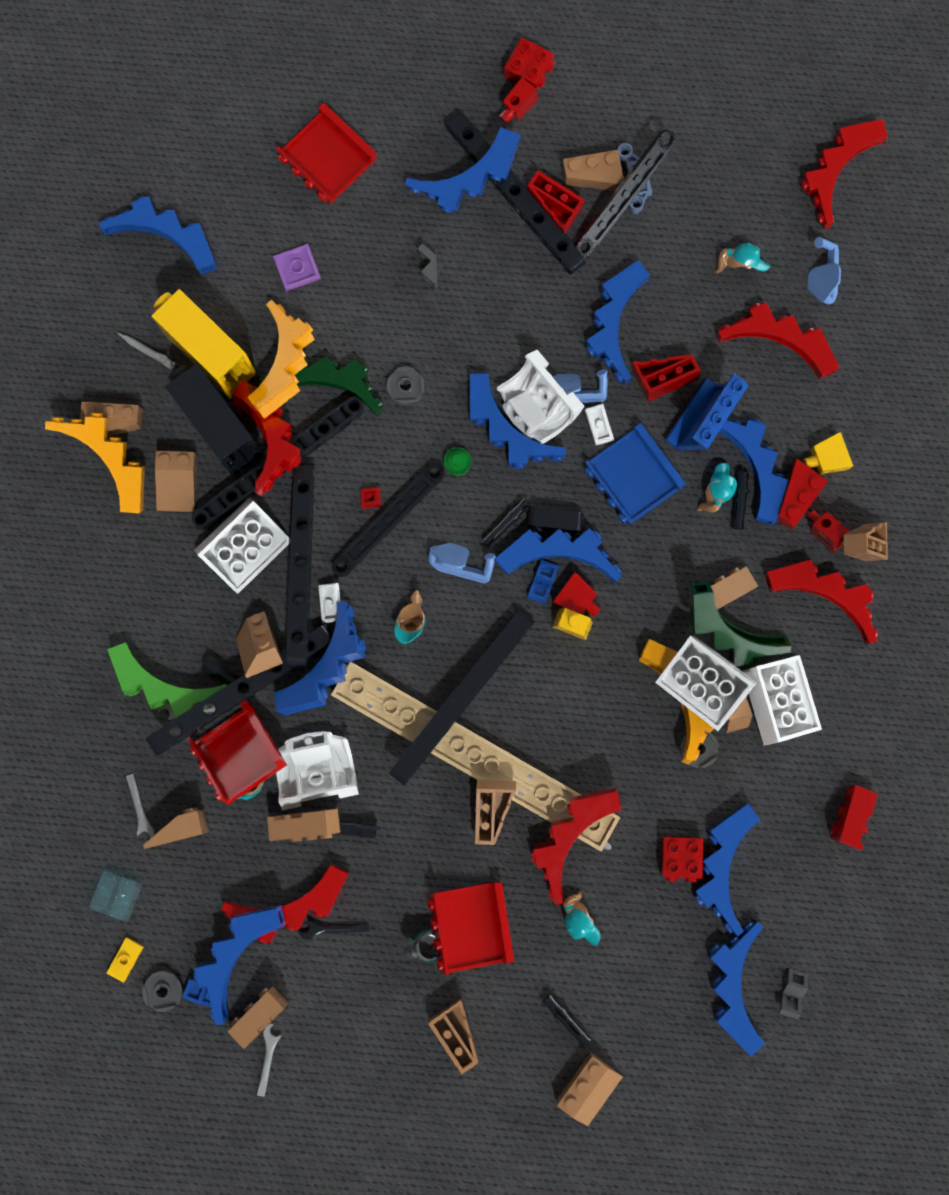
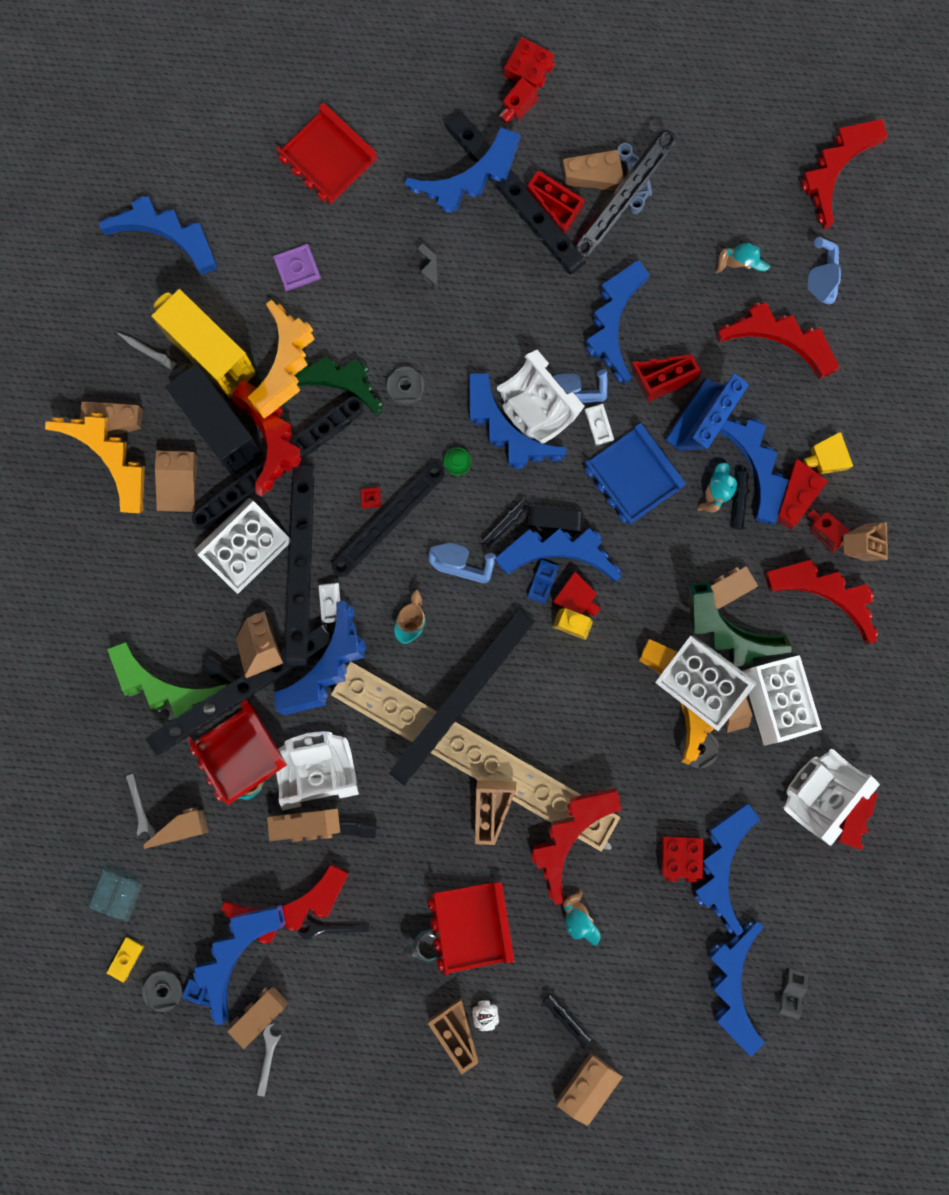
(485, 1016): none -> white head
(826, 794): none -> white piece

